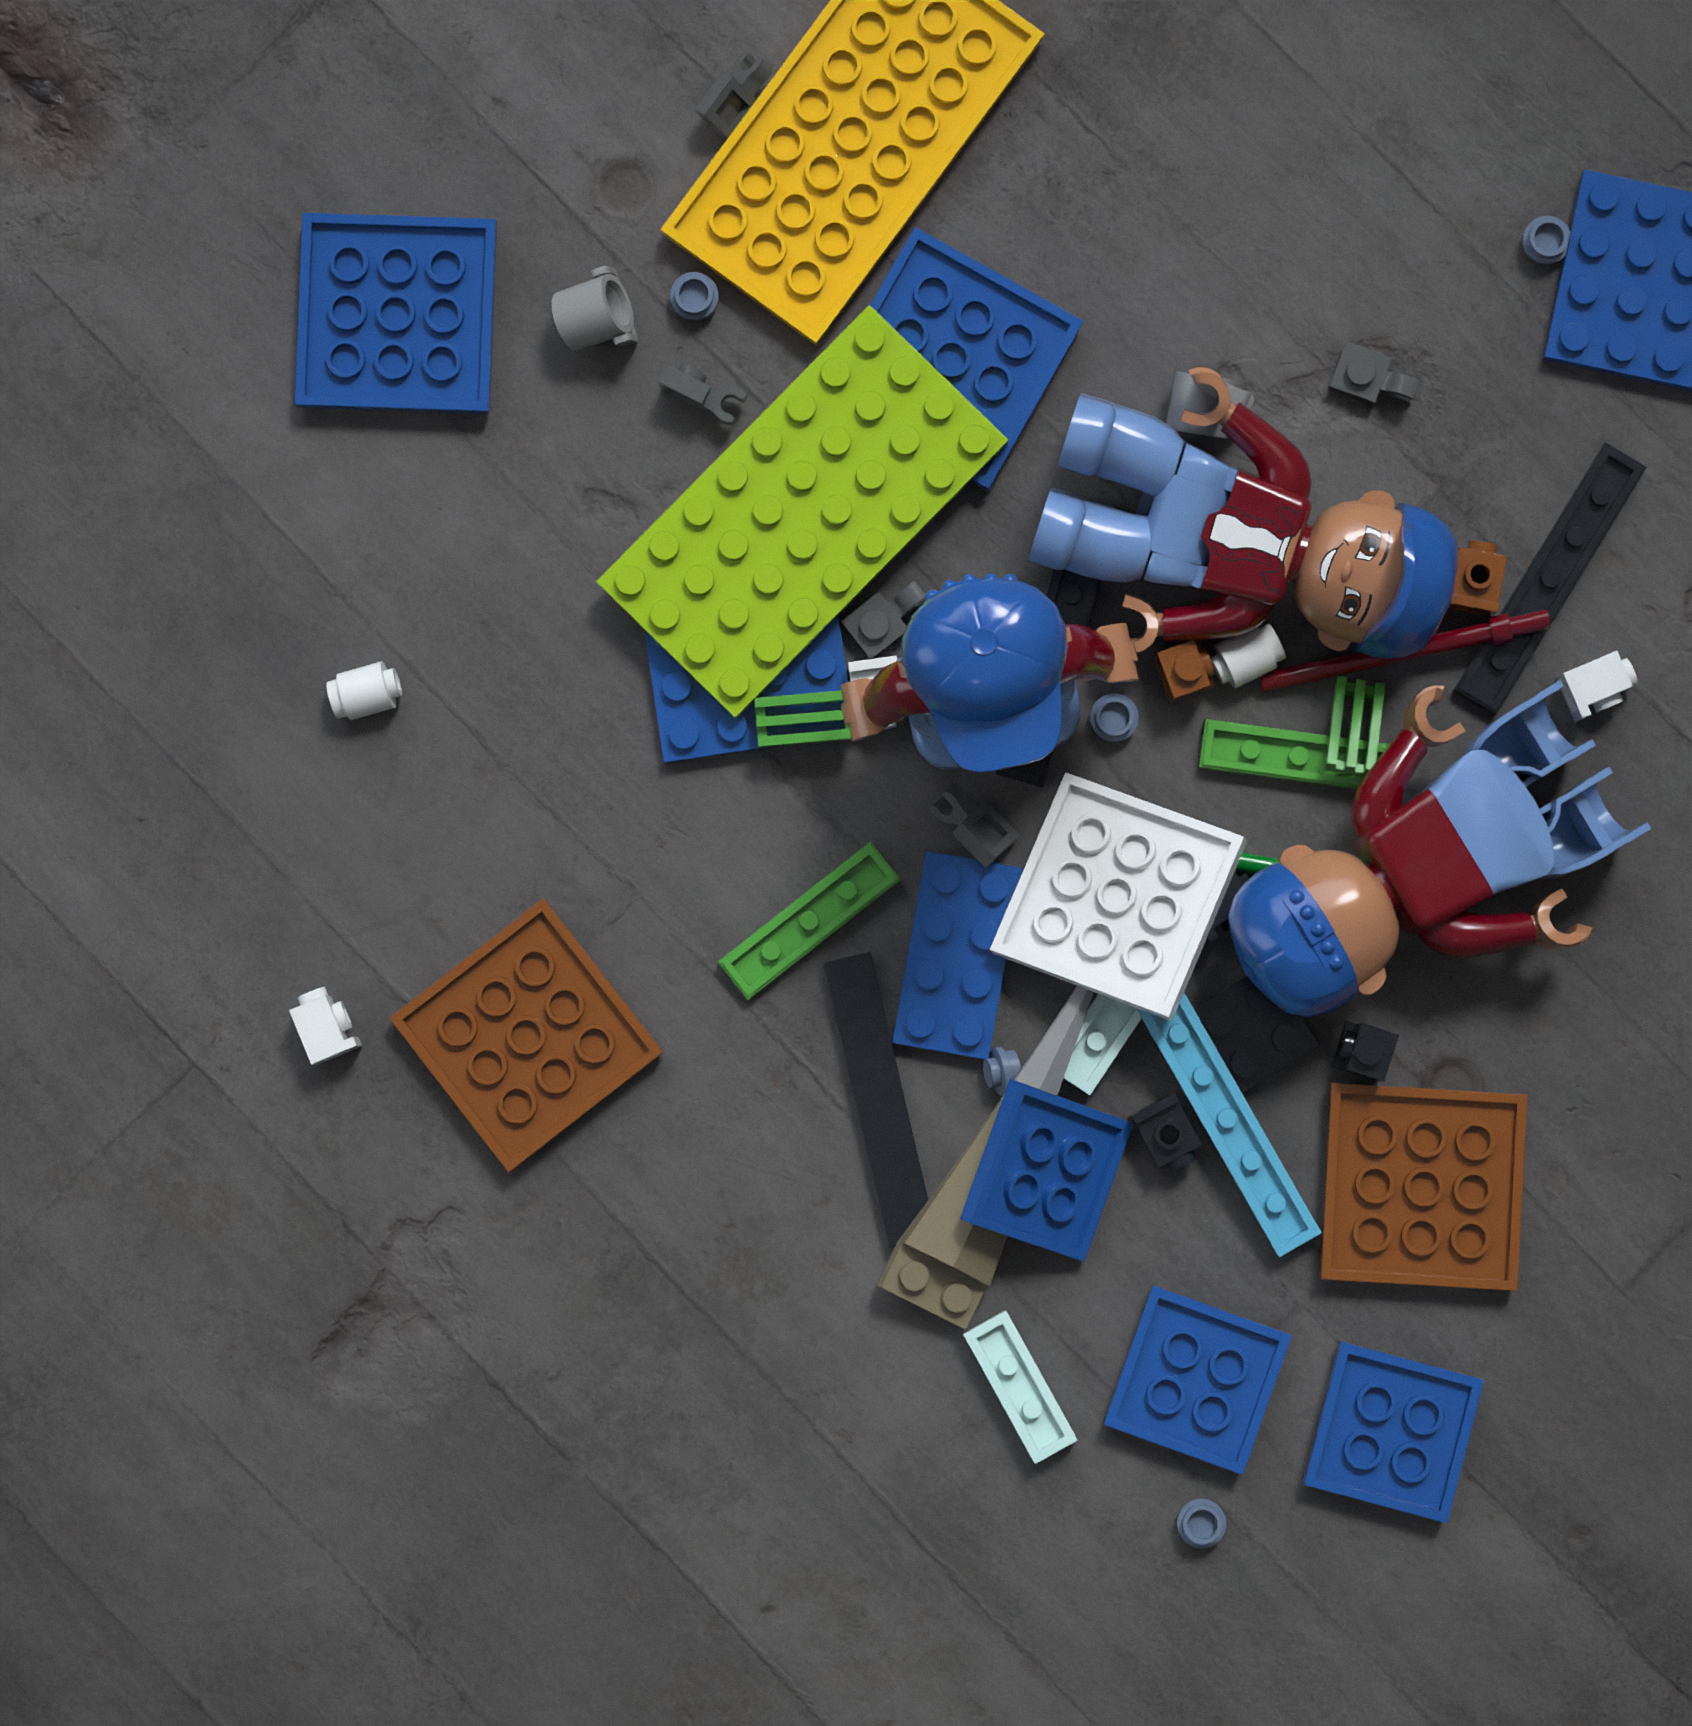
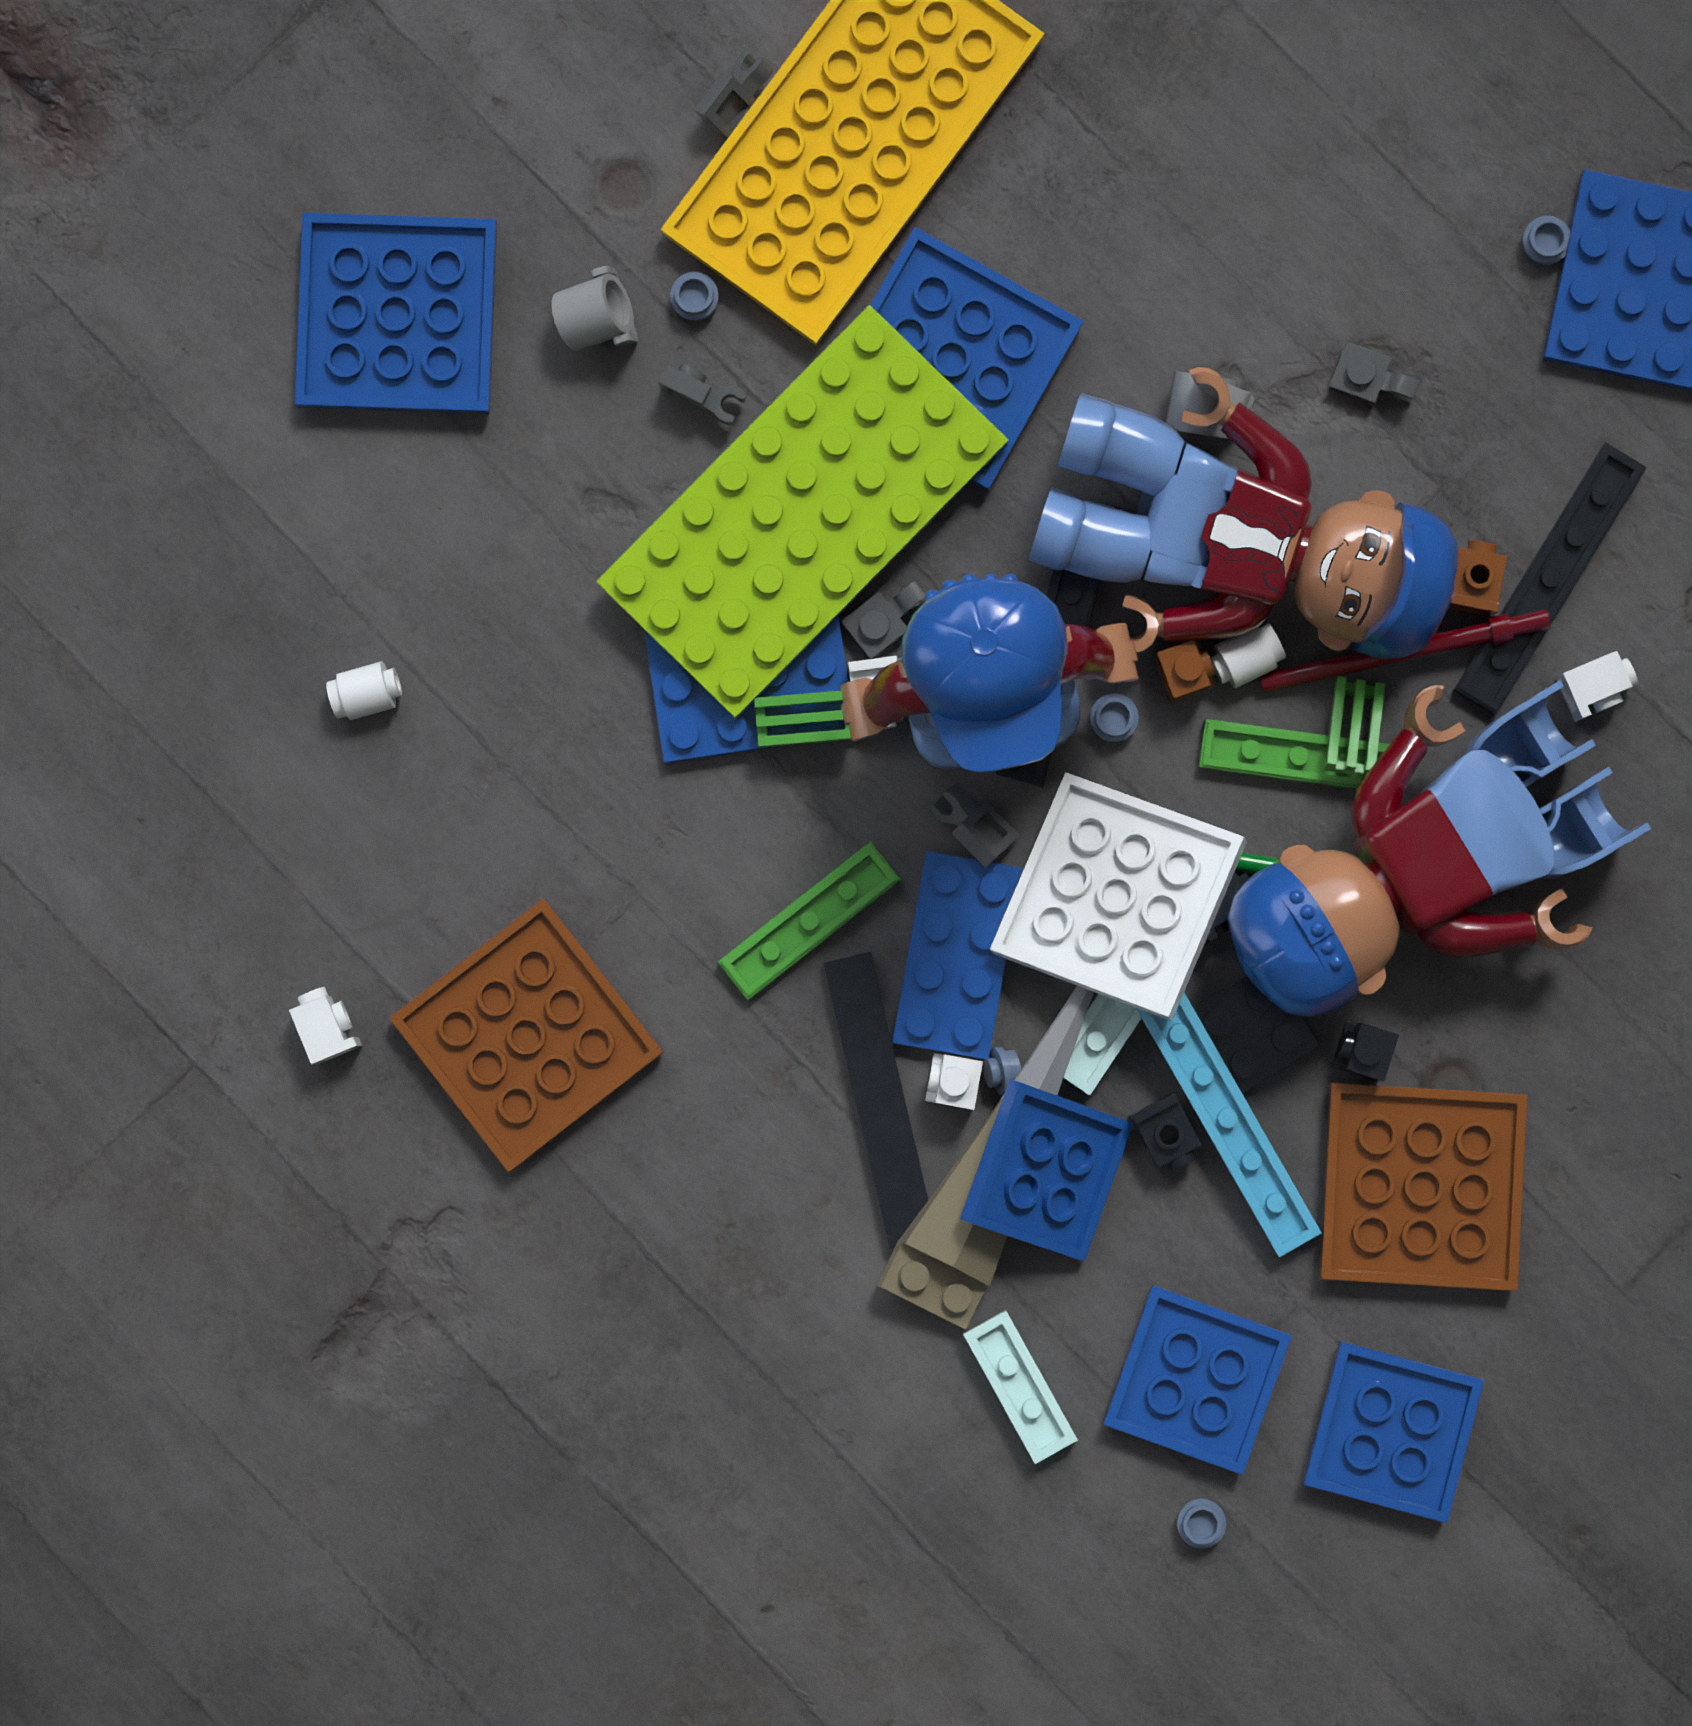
(954, 1081): none -> white brick

